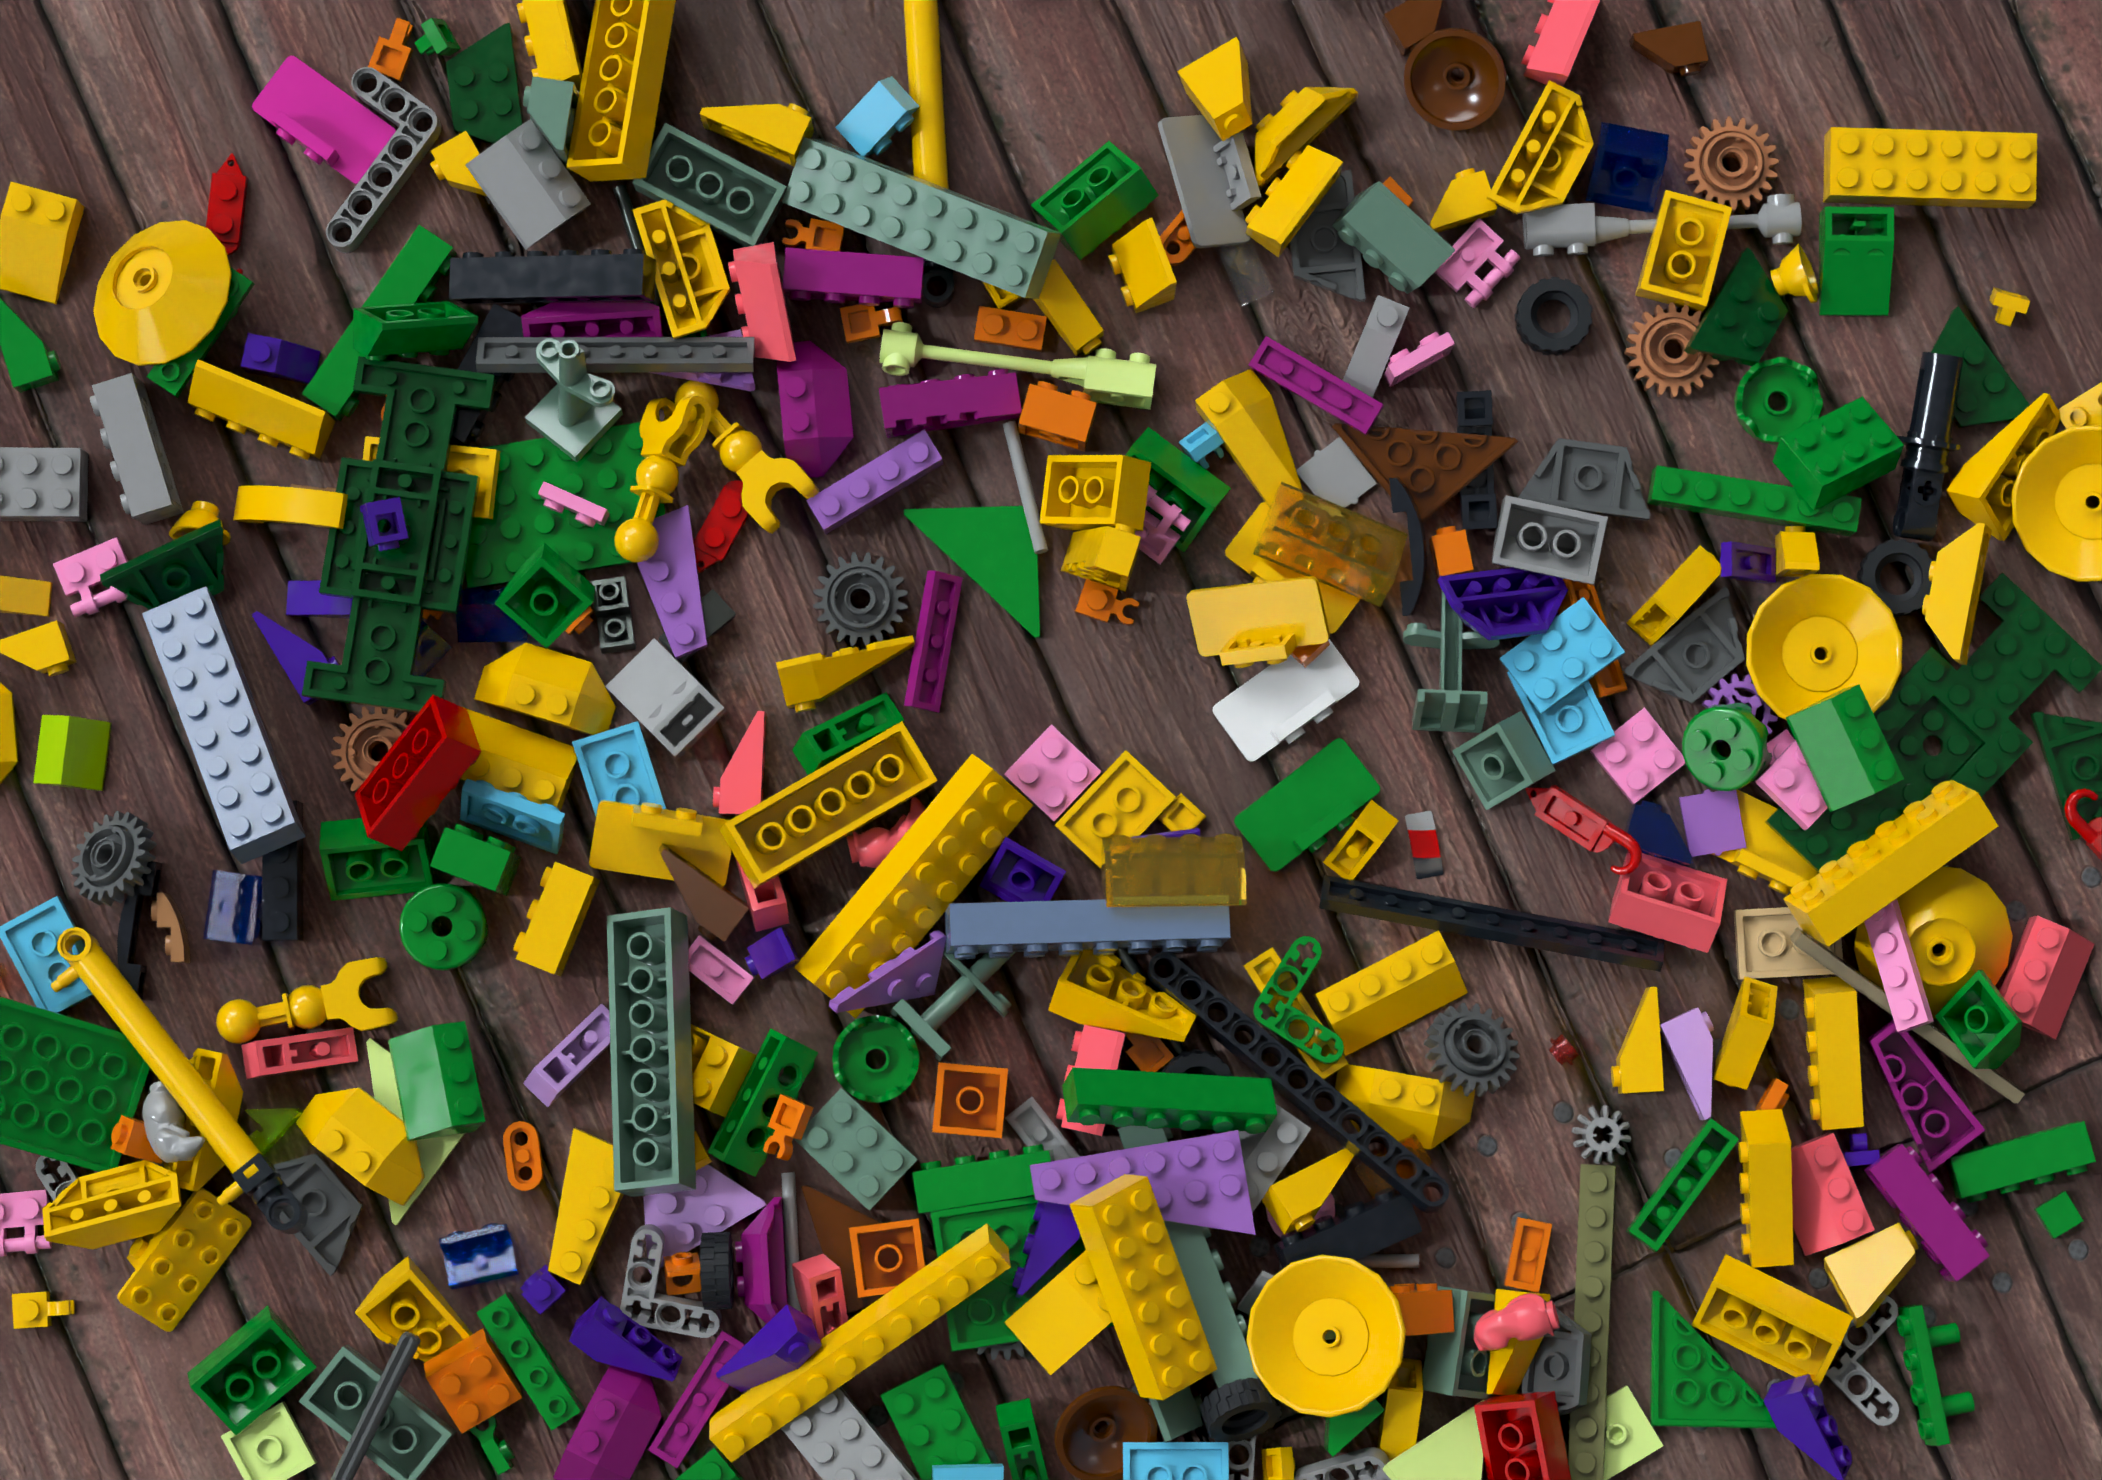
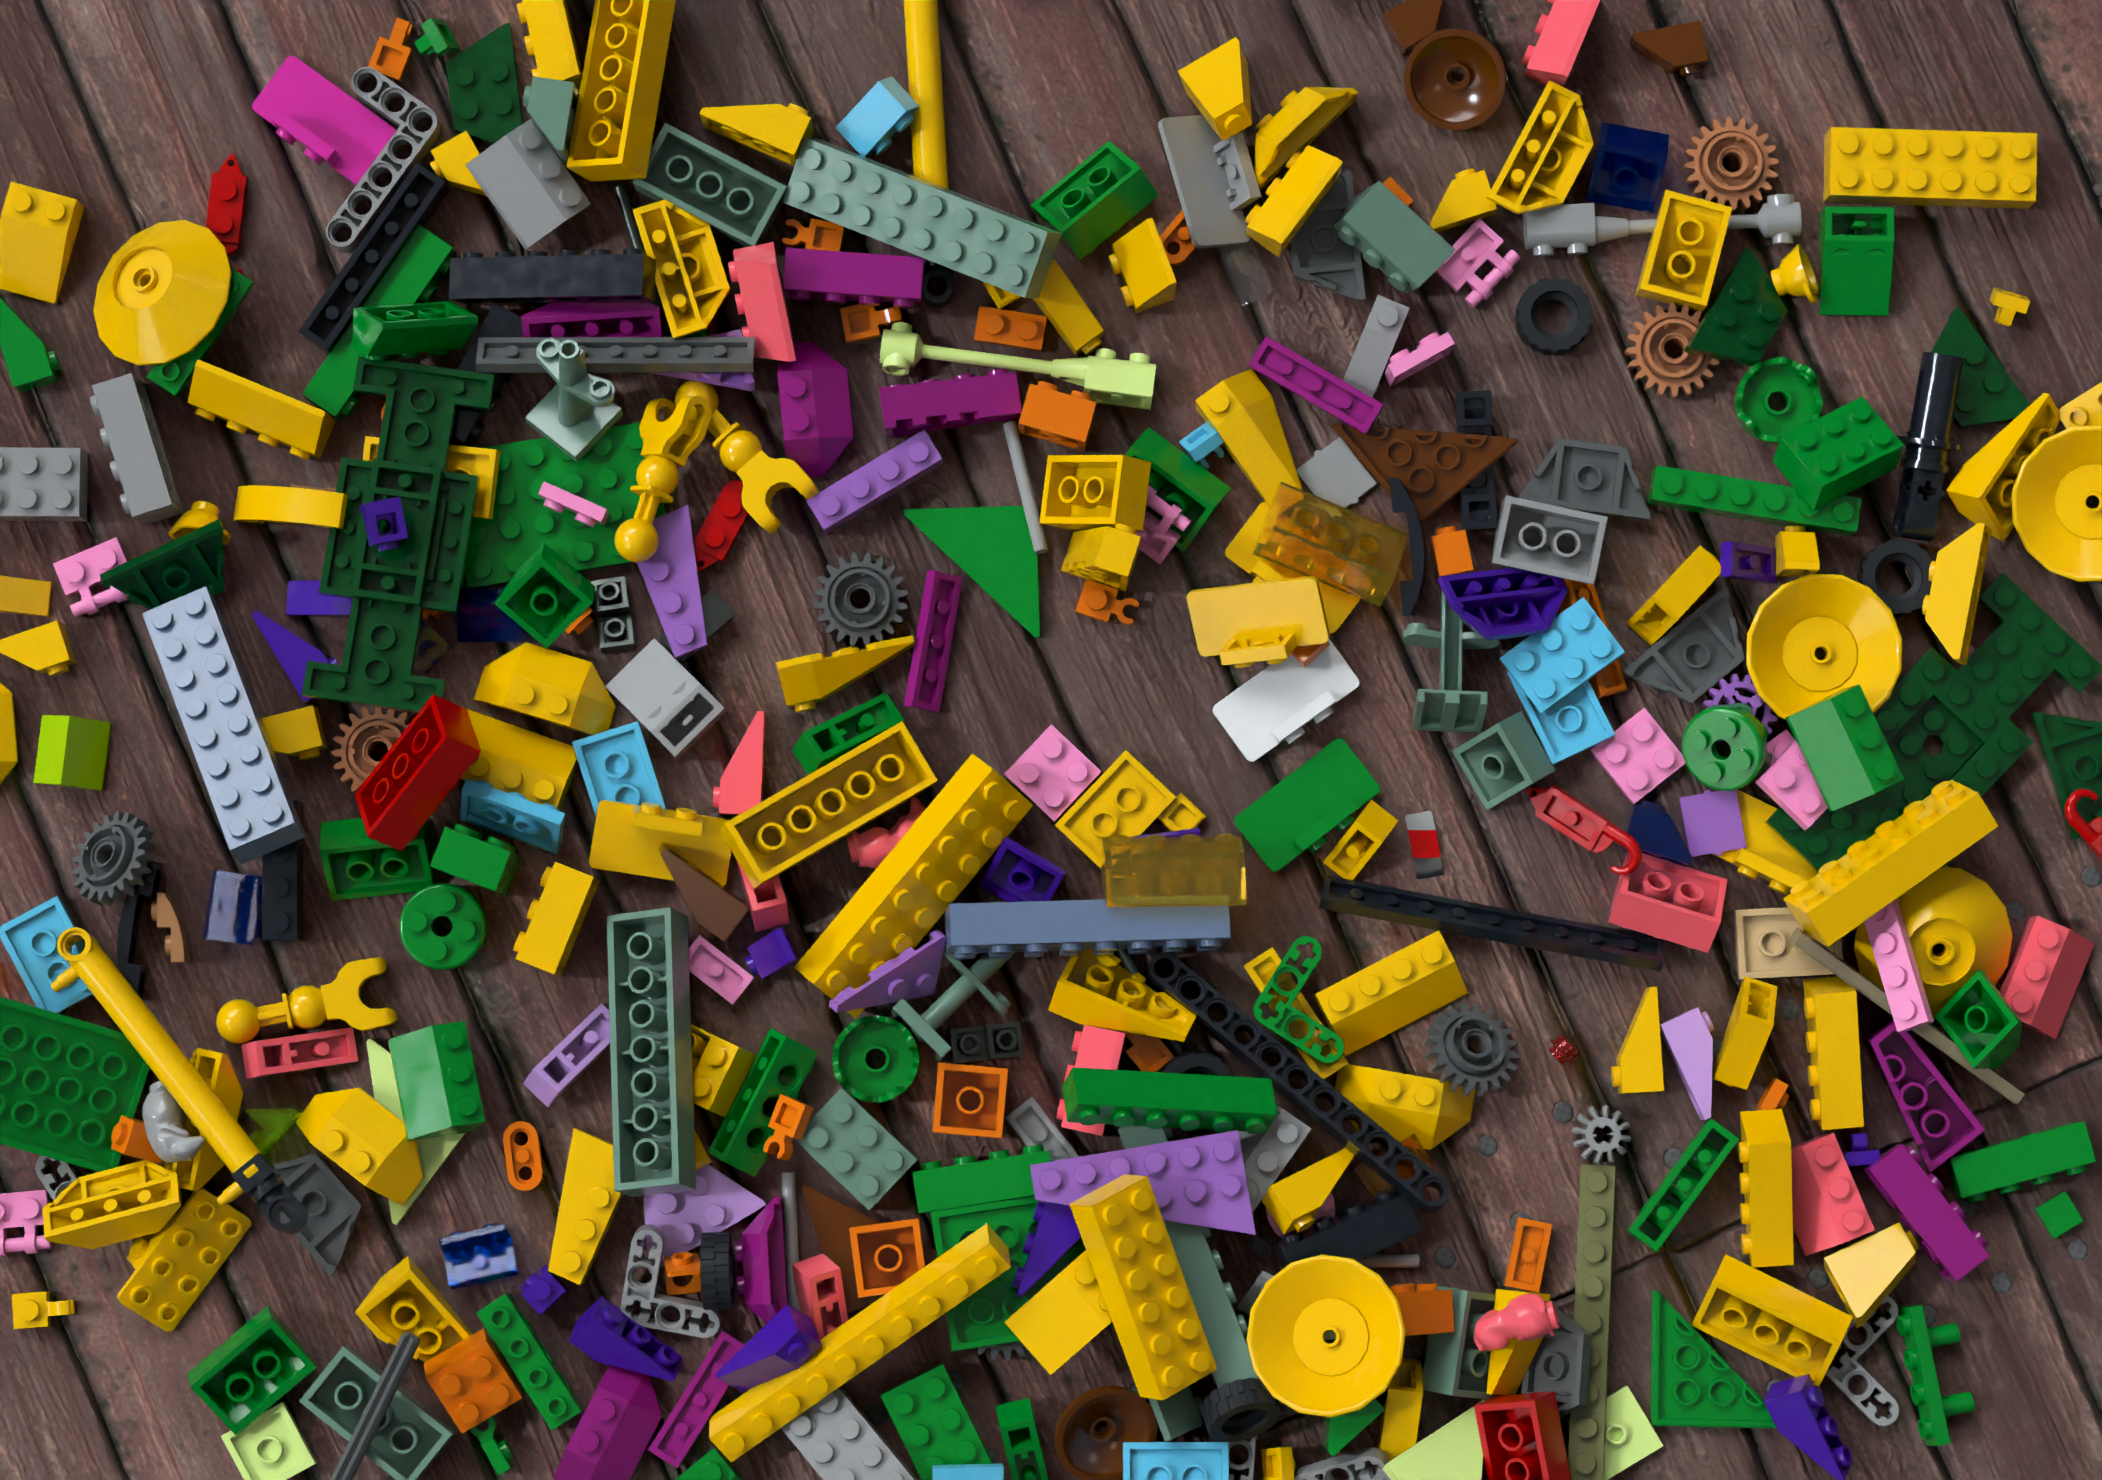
(279, 359): dark purple slope -> none
(296, 732): none -> yellow slope
(407, 209): none -> black brick
(985, 1042): none -> pearl dark grey slope

